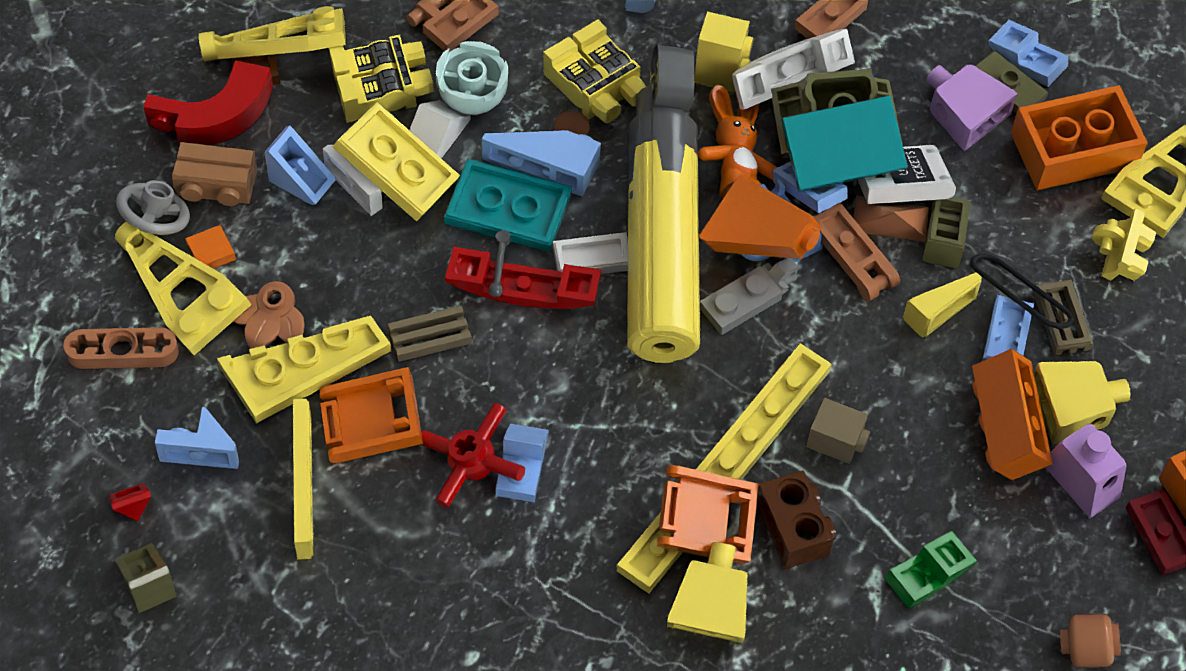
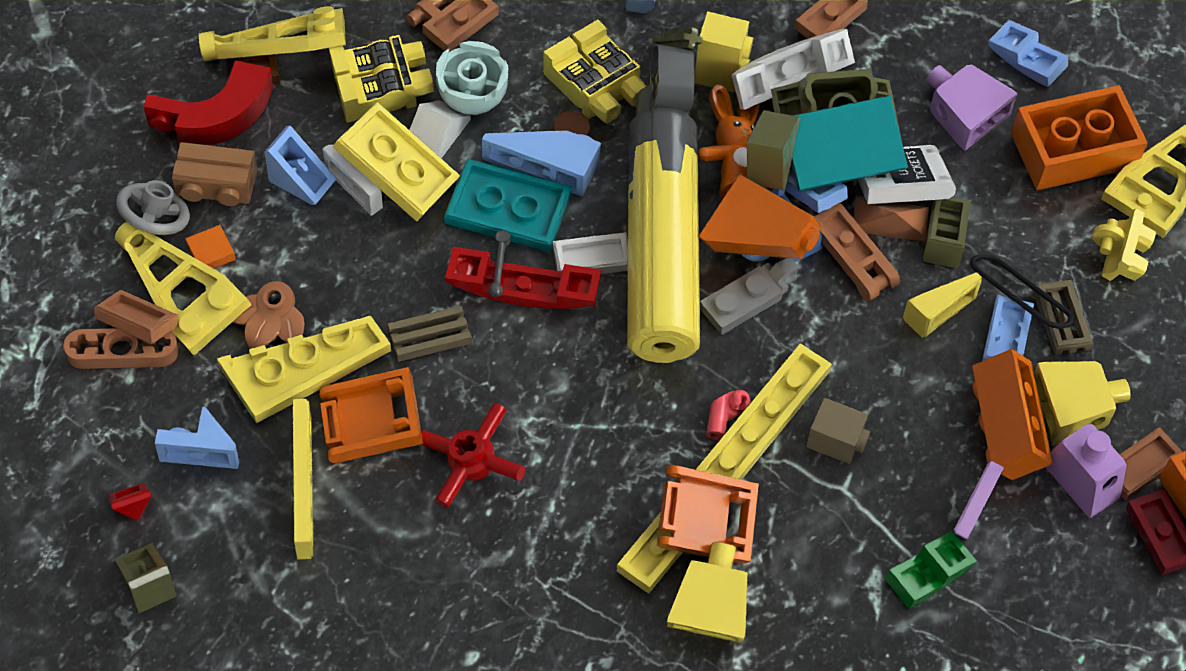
(136, 316): none -> nougat tile
(525, 447): light blue slope -> none
(680, 38): none -> olive axle
(725, 409): none -> coral arm
(771, 149): none -> olive slope
(787, 520): reddish brown brick -> none
(978, 500): none -> lavender tile
(1002, 70): olive plate -> none
(1091, 640): nougat head -> none
(1146, 461): none -> nougat tile

